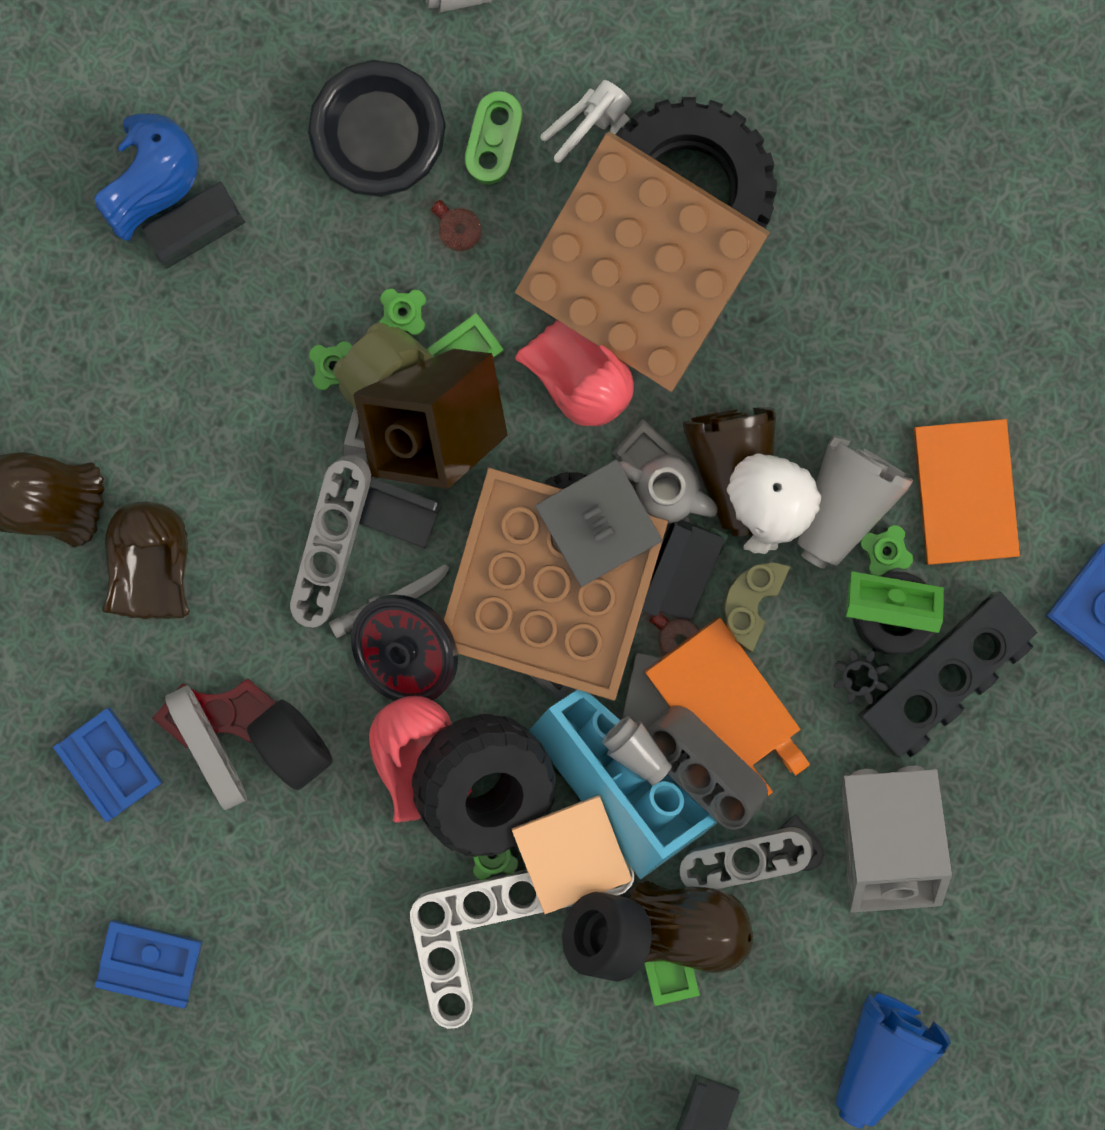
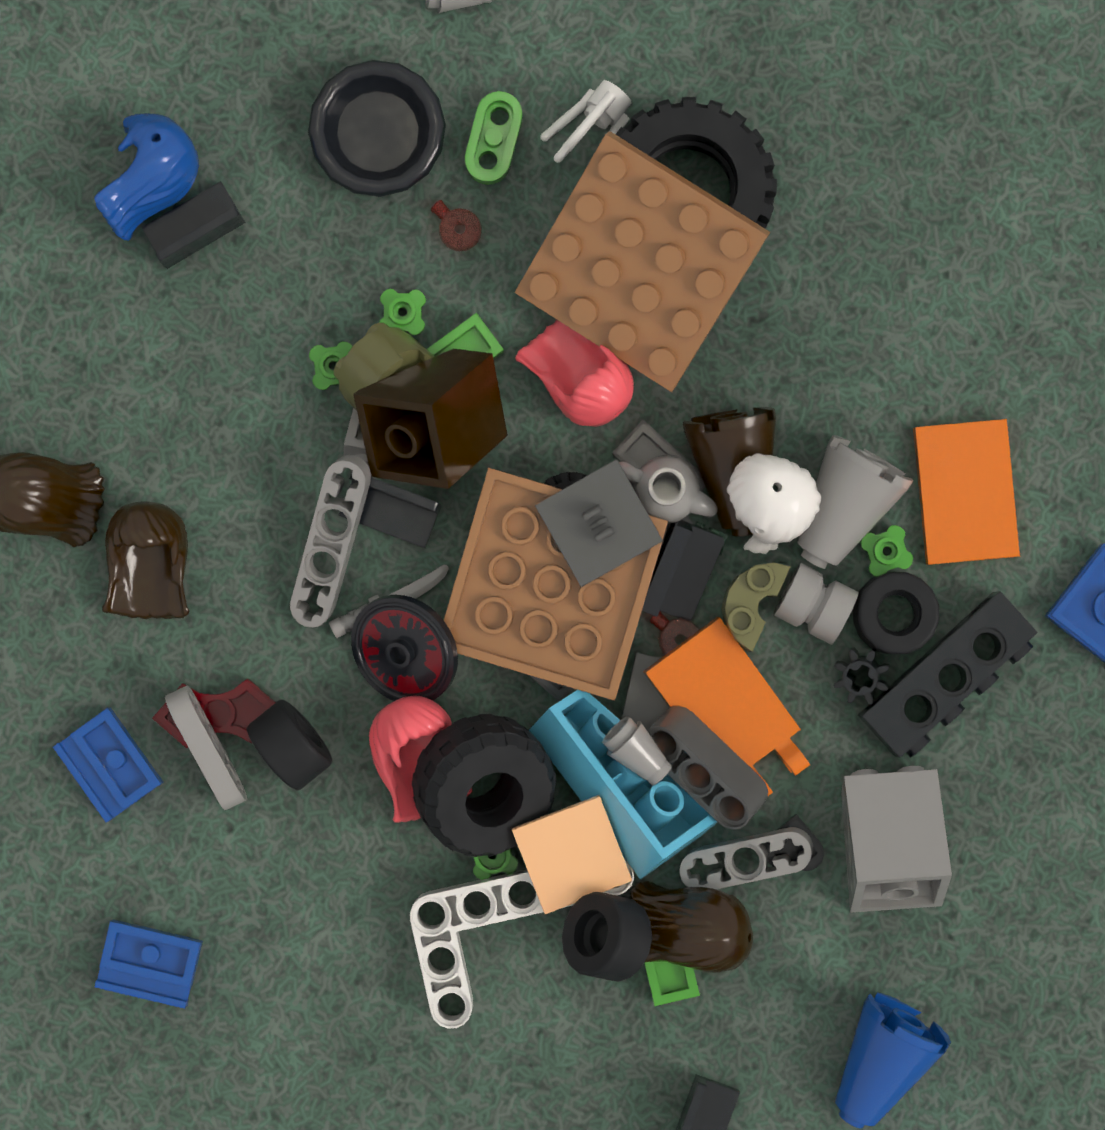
(815, 603): none -> light grey wheel
(895, 602): bright green plate -> none

